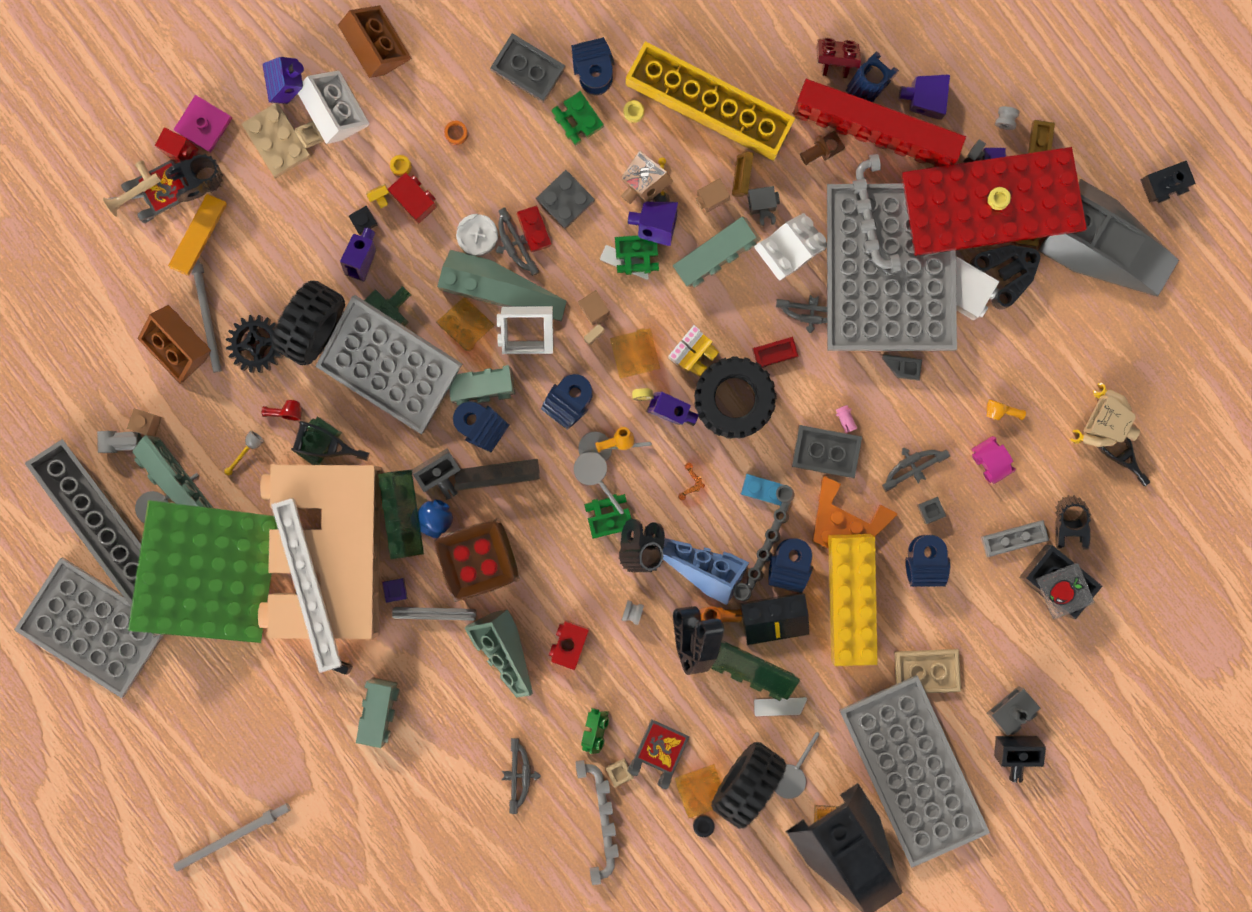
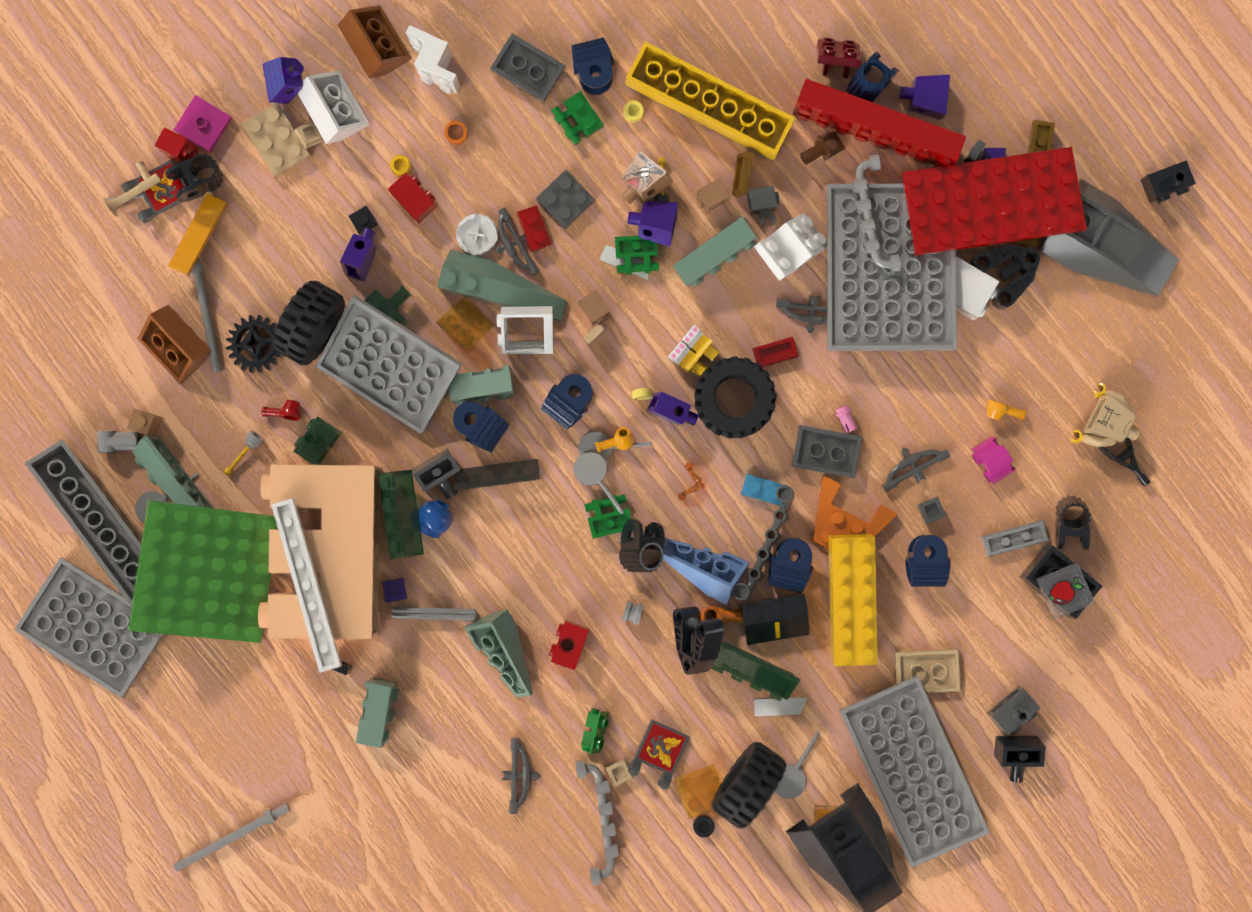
(335, 441): black piece -> none
(378, 194): yellow tile -> none
(433, 60): none -> white bracket
(476, 559): reddish brown piece -> none
(635, 353): clear yellow hinge -> none
(904, 367): dark grey tile -> none
(999, 198): light yellow tile -> none
(1007, 118): light grey wheel -> none

